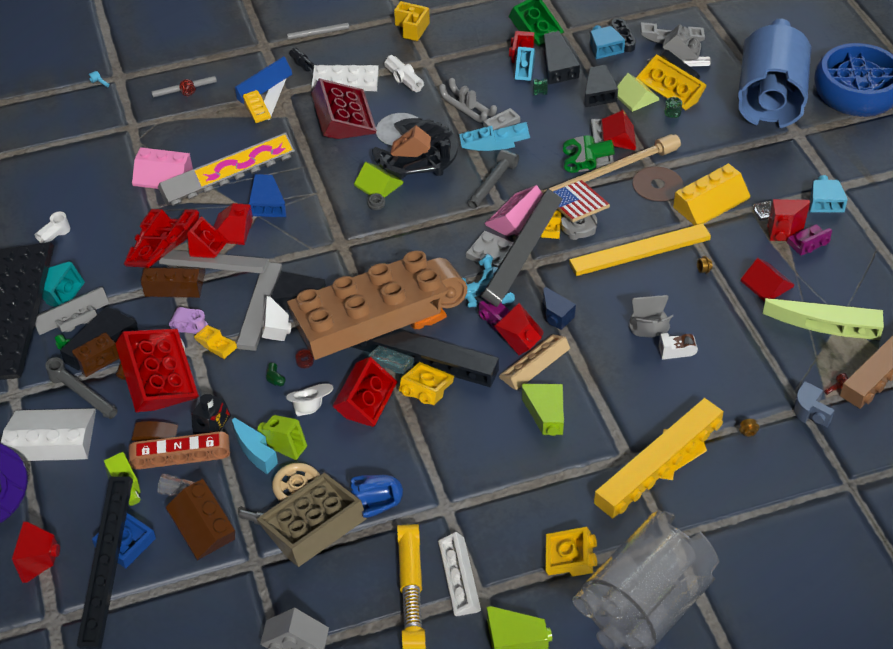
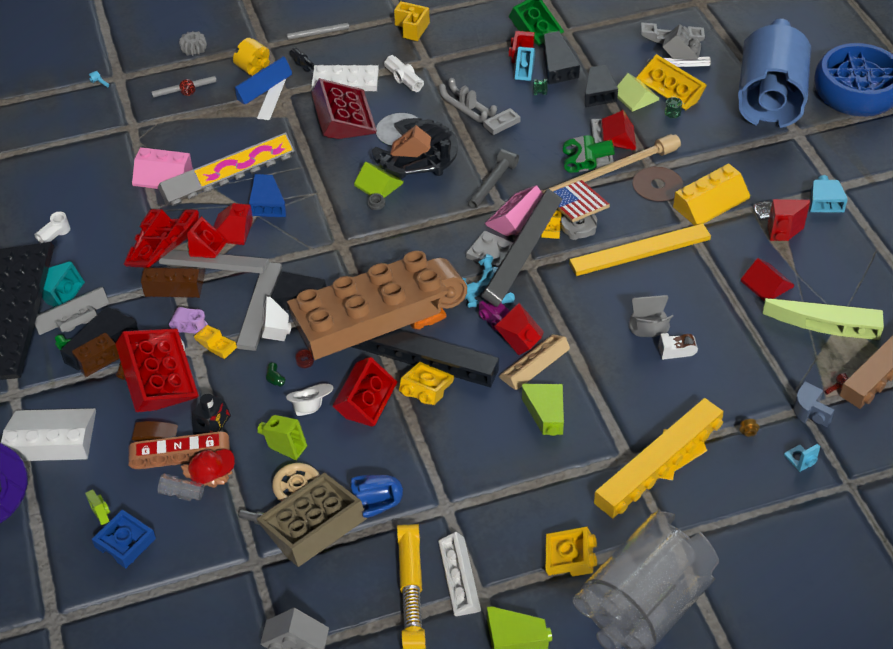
(34, 551): red slope -> none
(57, 374): dark grey piece -> none
(98, 506): none -> lime plate
(105, 563): black plate -> none
(119, 467): lime torso -> none
(192, 43): none -> light grey gear
(200, 519): reddish brown slope -> none
(210, 467): none -> red hair
(251, 56): none -> yellow brick
(255, 446): medium azure slope -> none
(256, 105): yellow slope -> none
(392, 359): clear light blue bracket -> none
(488, 139): medium azure slope -> none
(557, 309): dark blue slope -> none
(606, 42): dark azure torso -> none
(629, 38): black beam -> none
(669, 56): black beam -> none
(704, 265): pearl gold plate -> none
(807, 459): none -> medium azure bracket
(809, 239): magenta bracket -> none

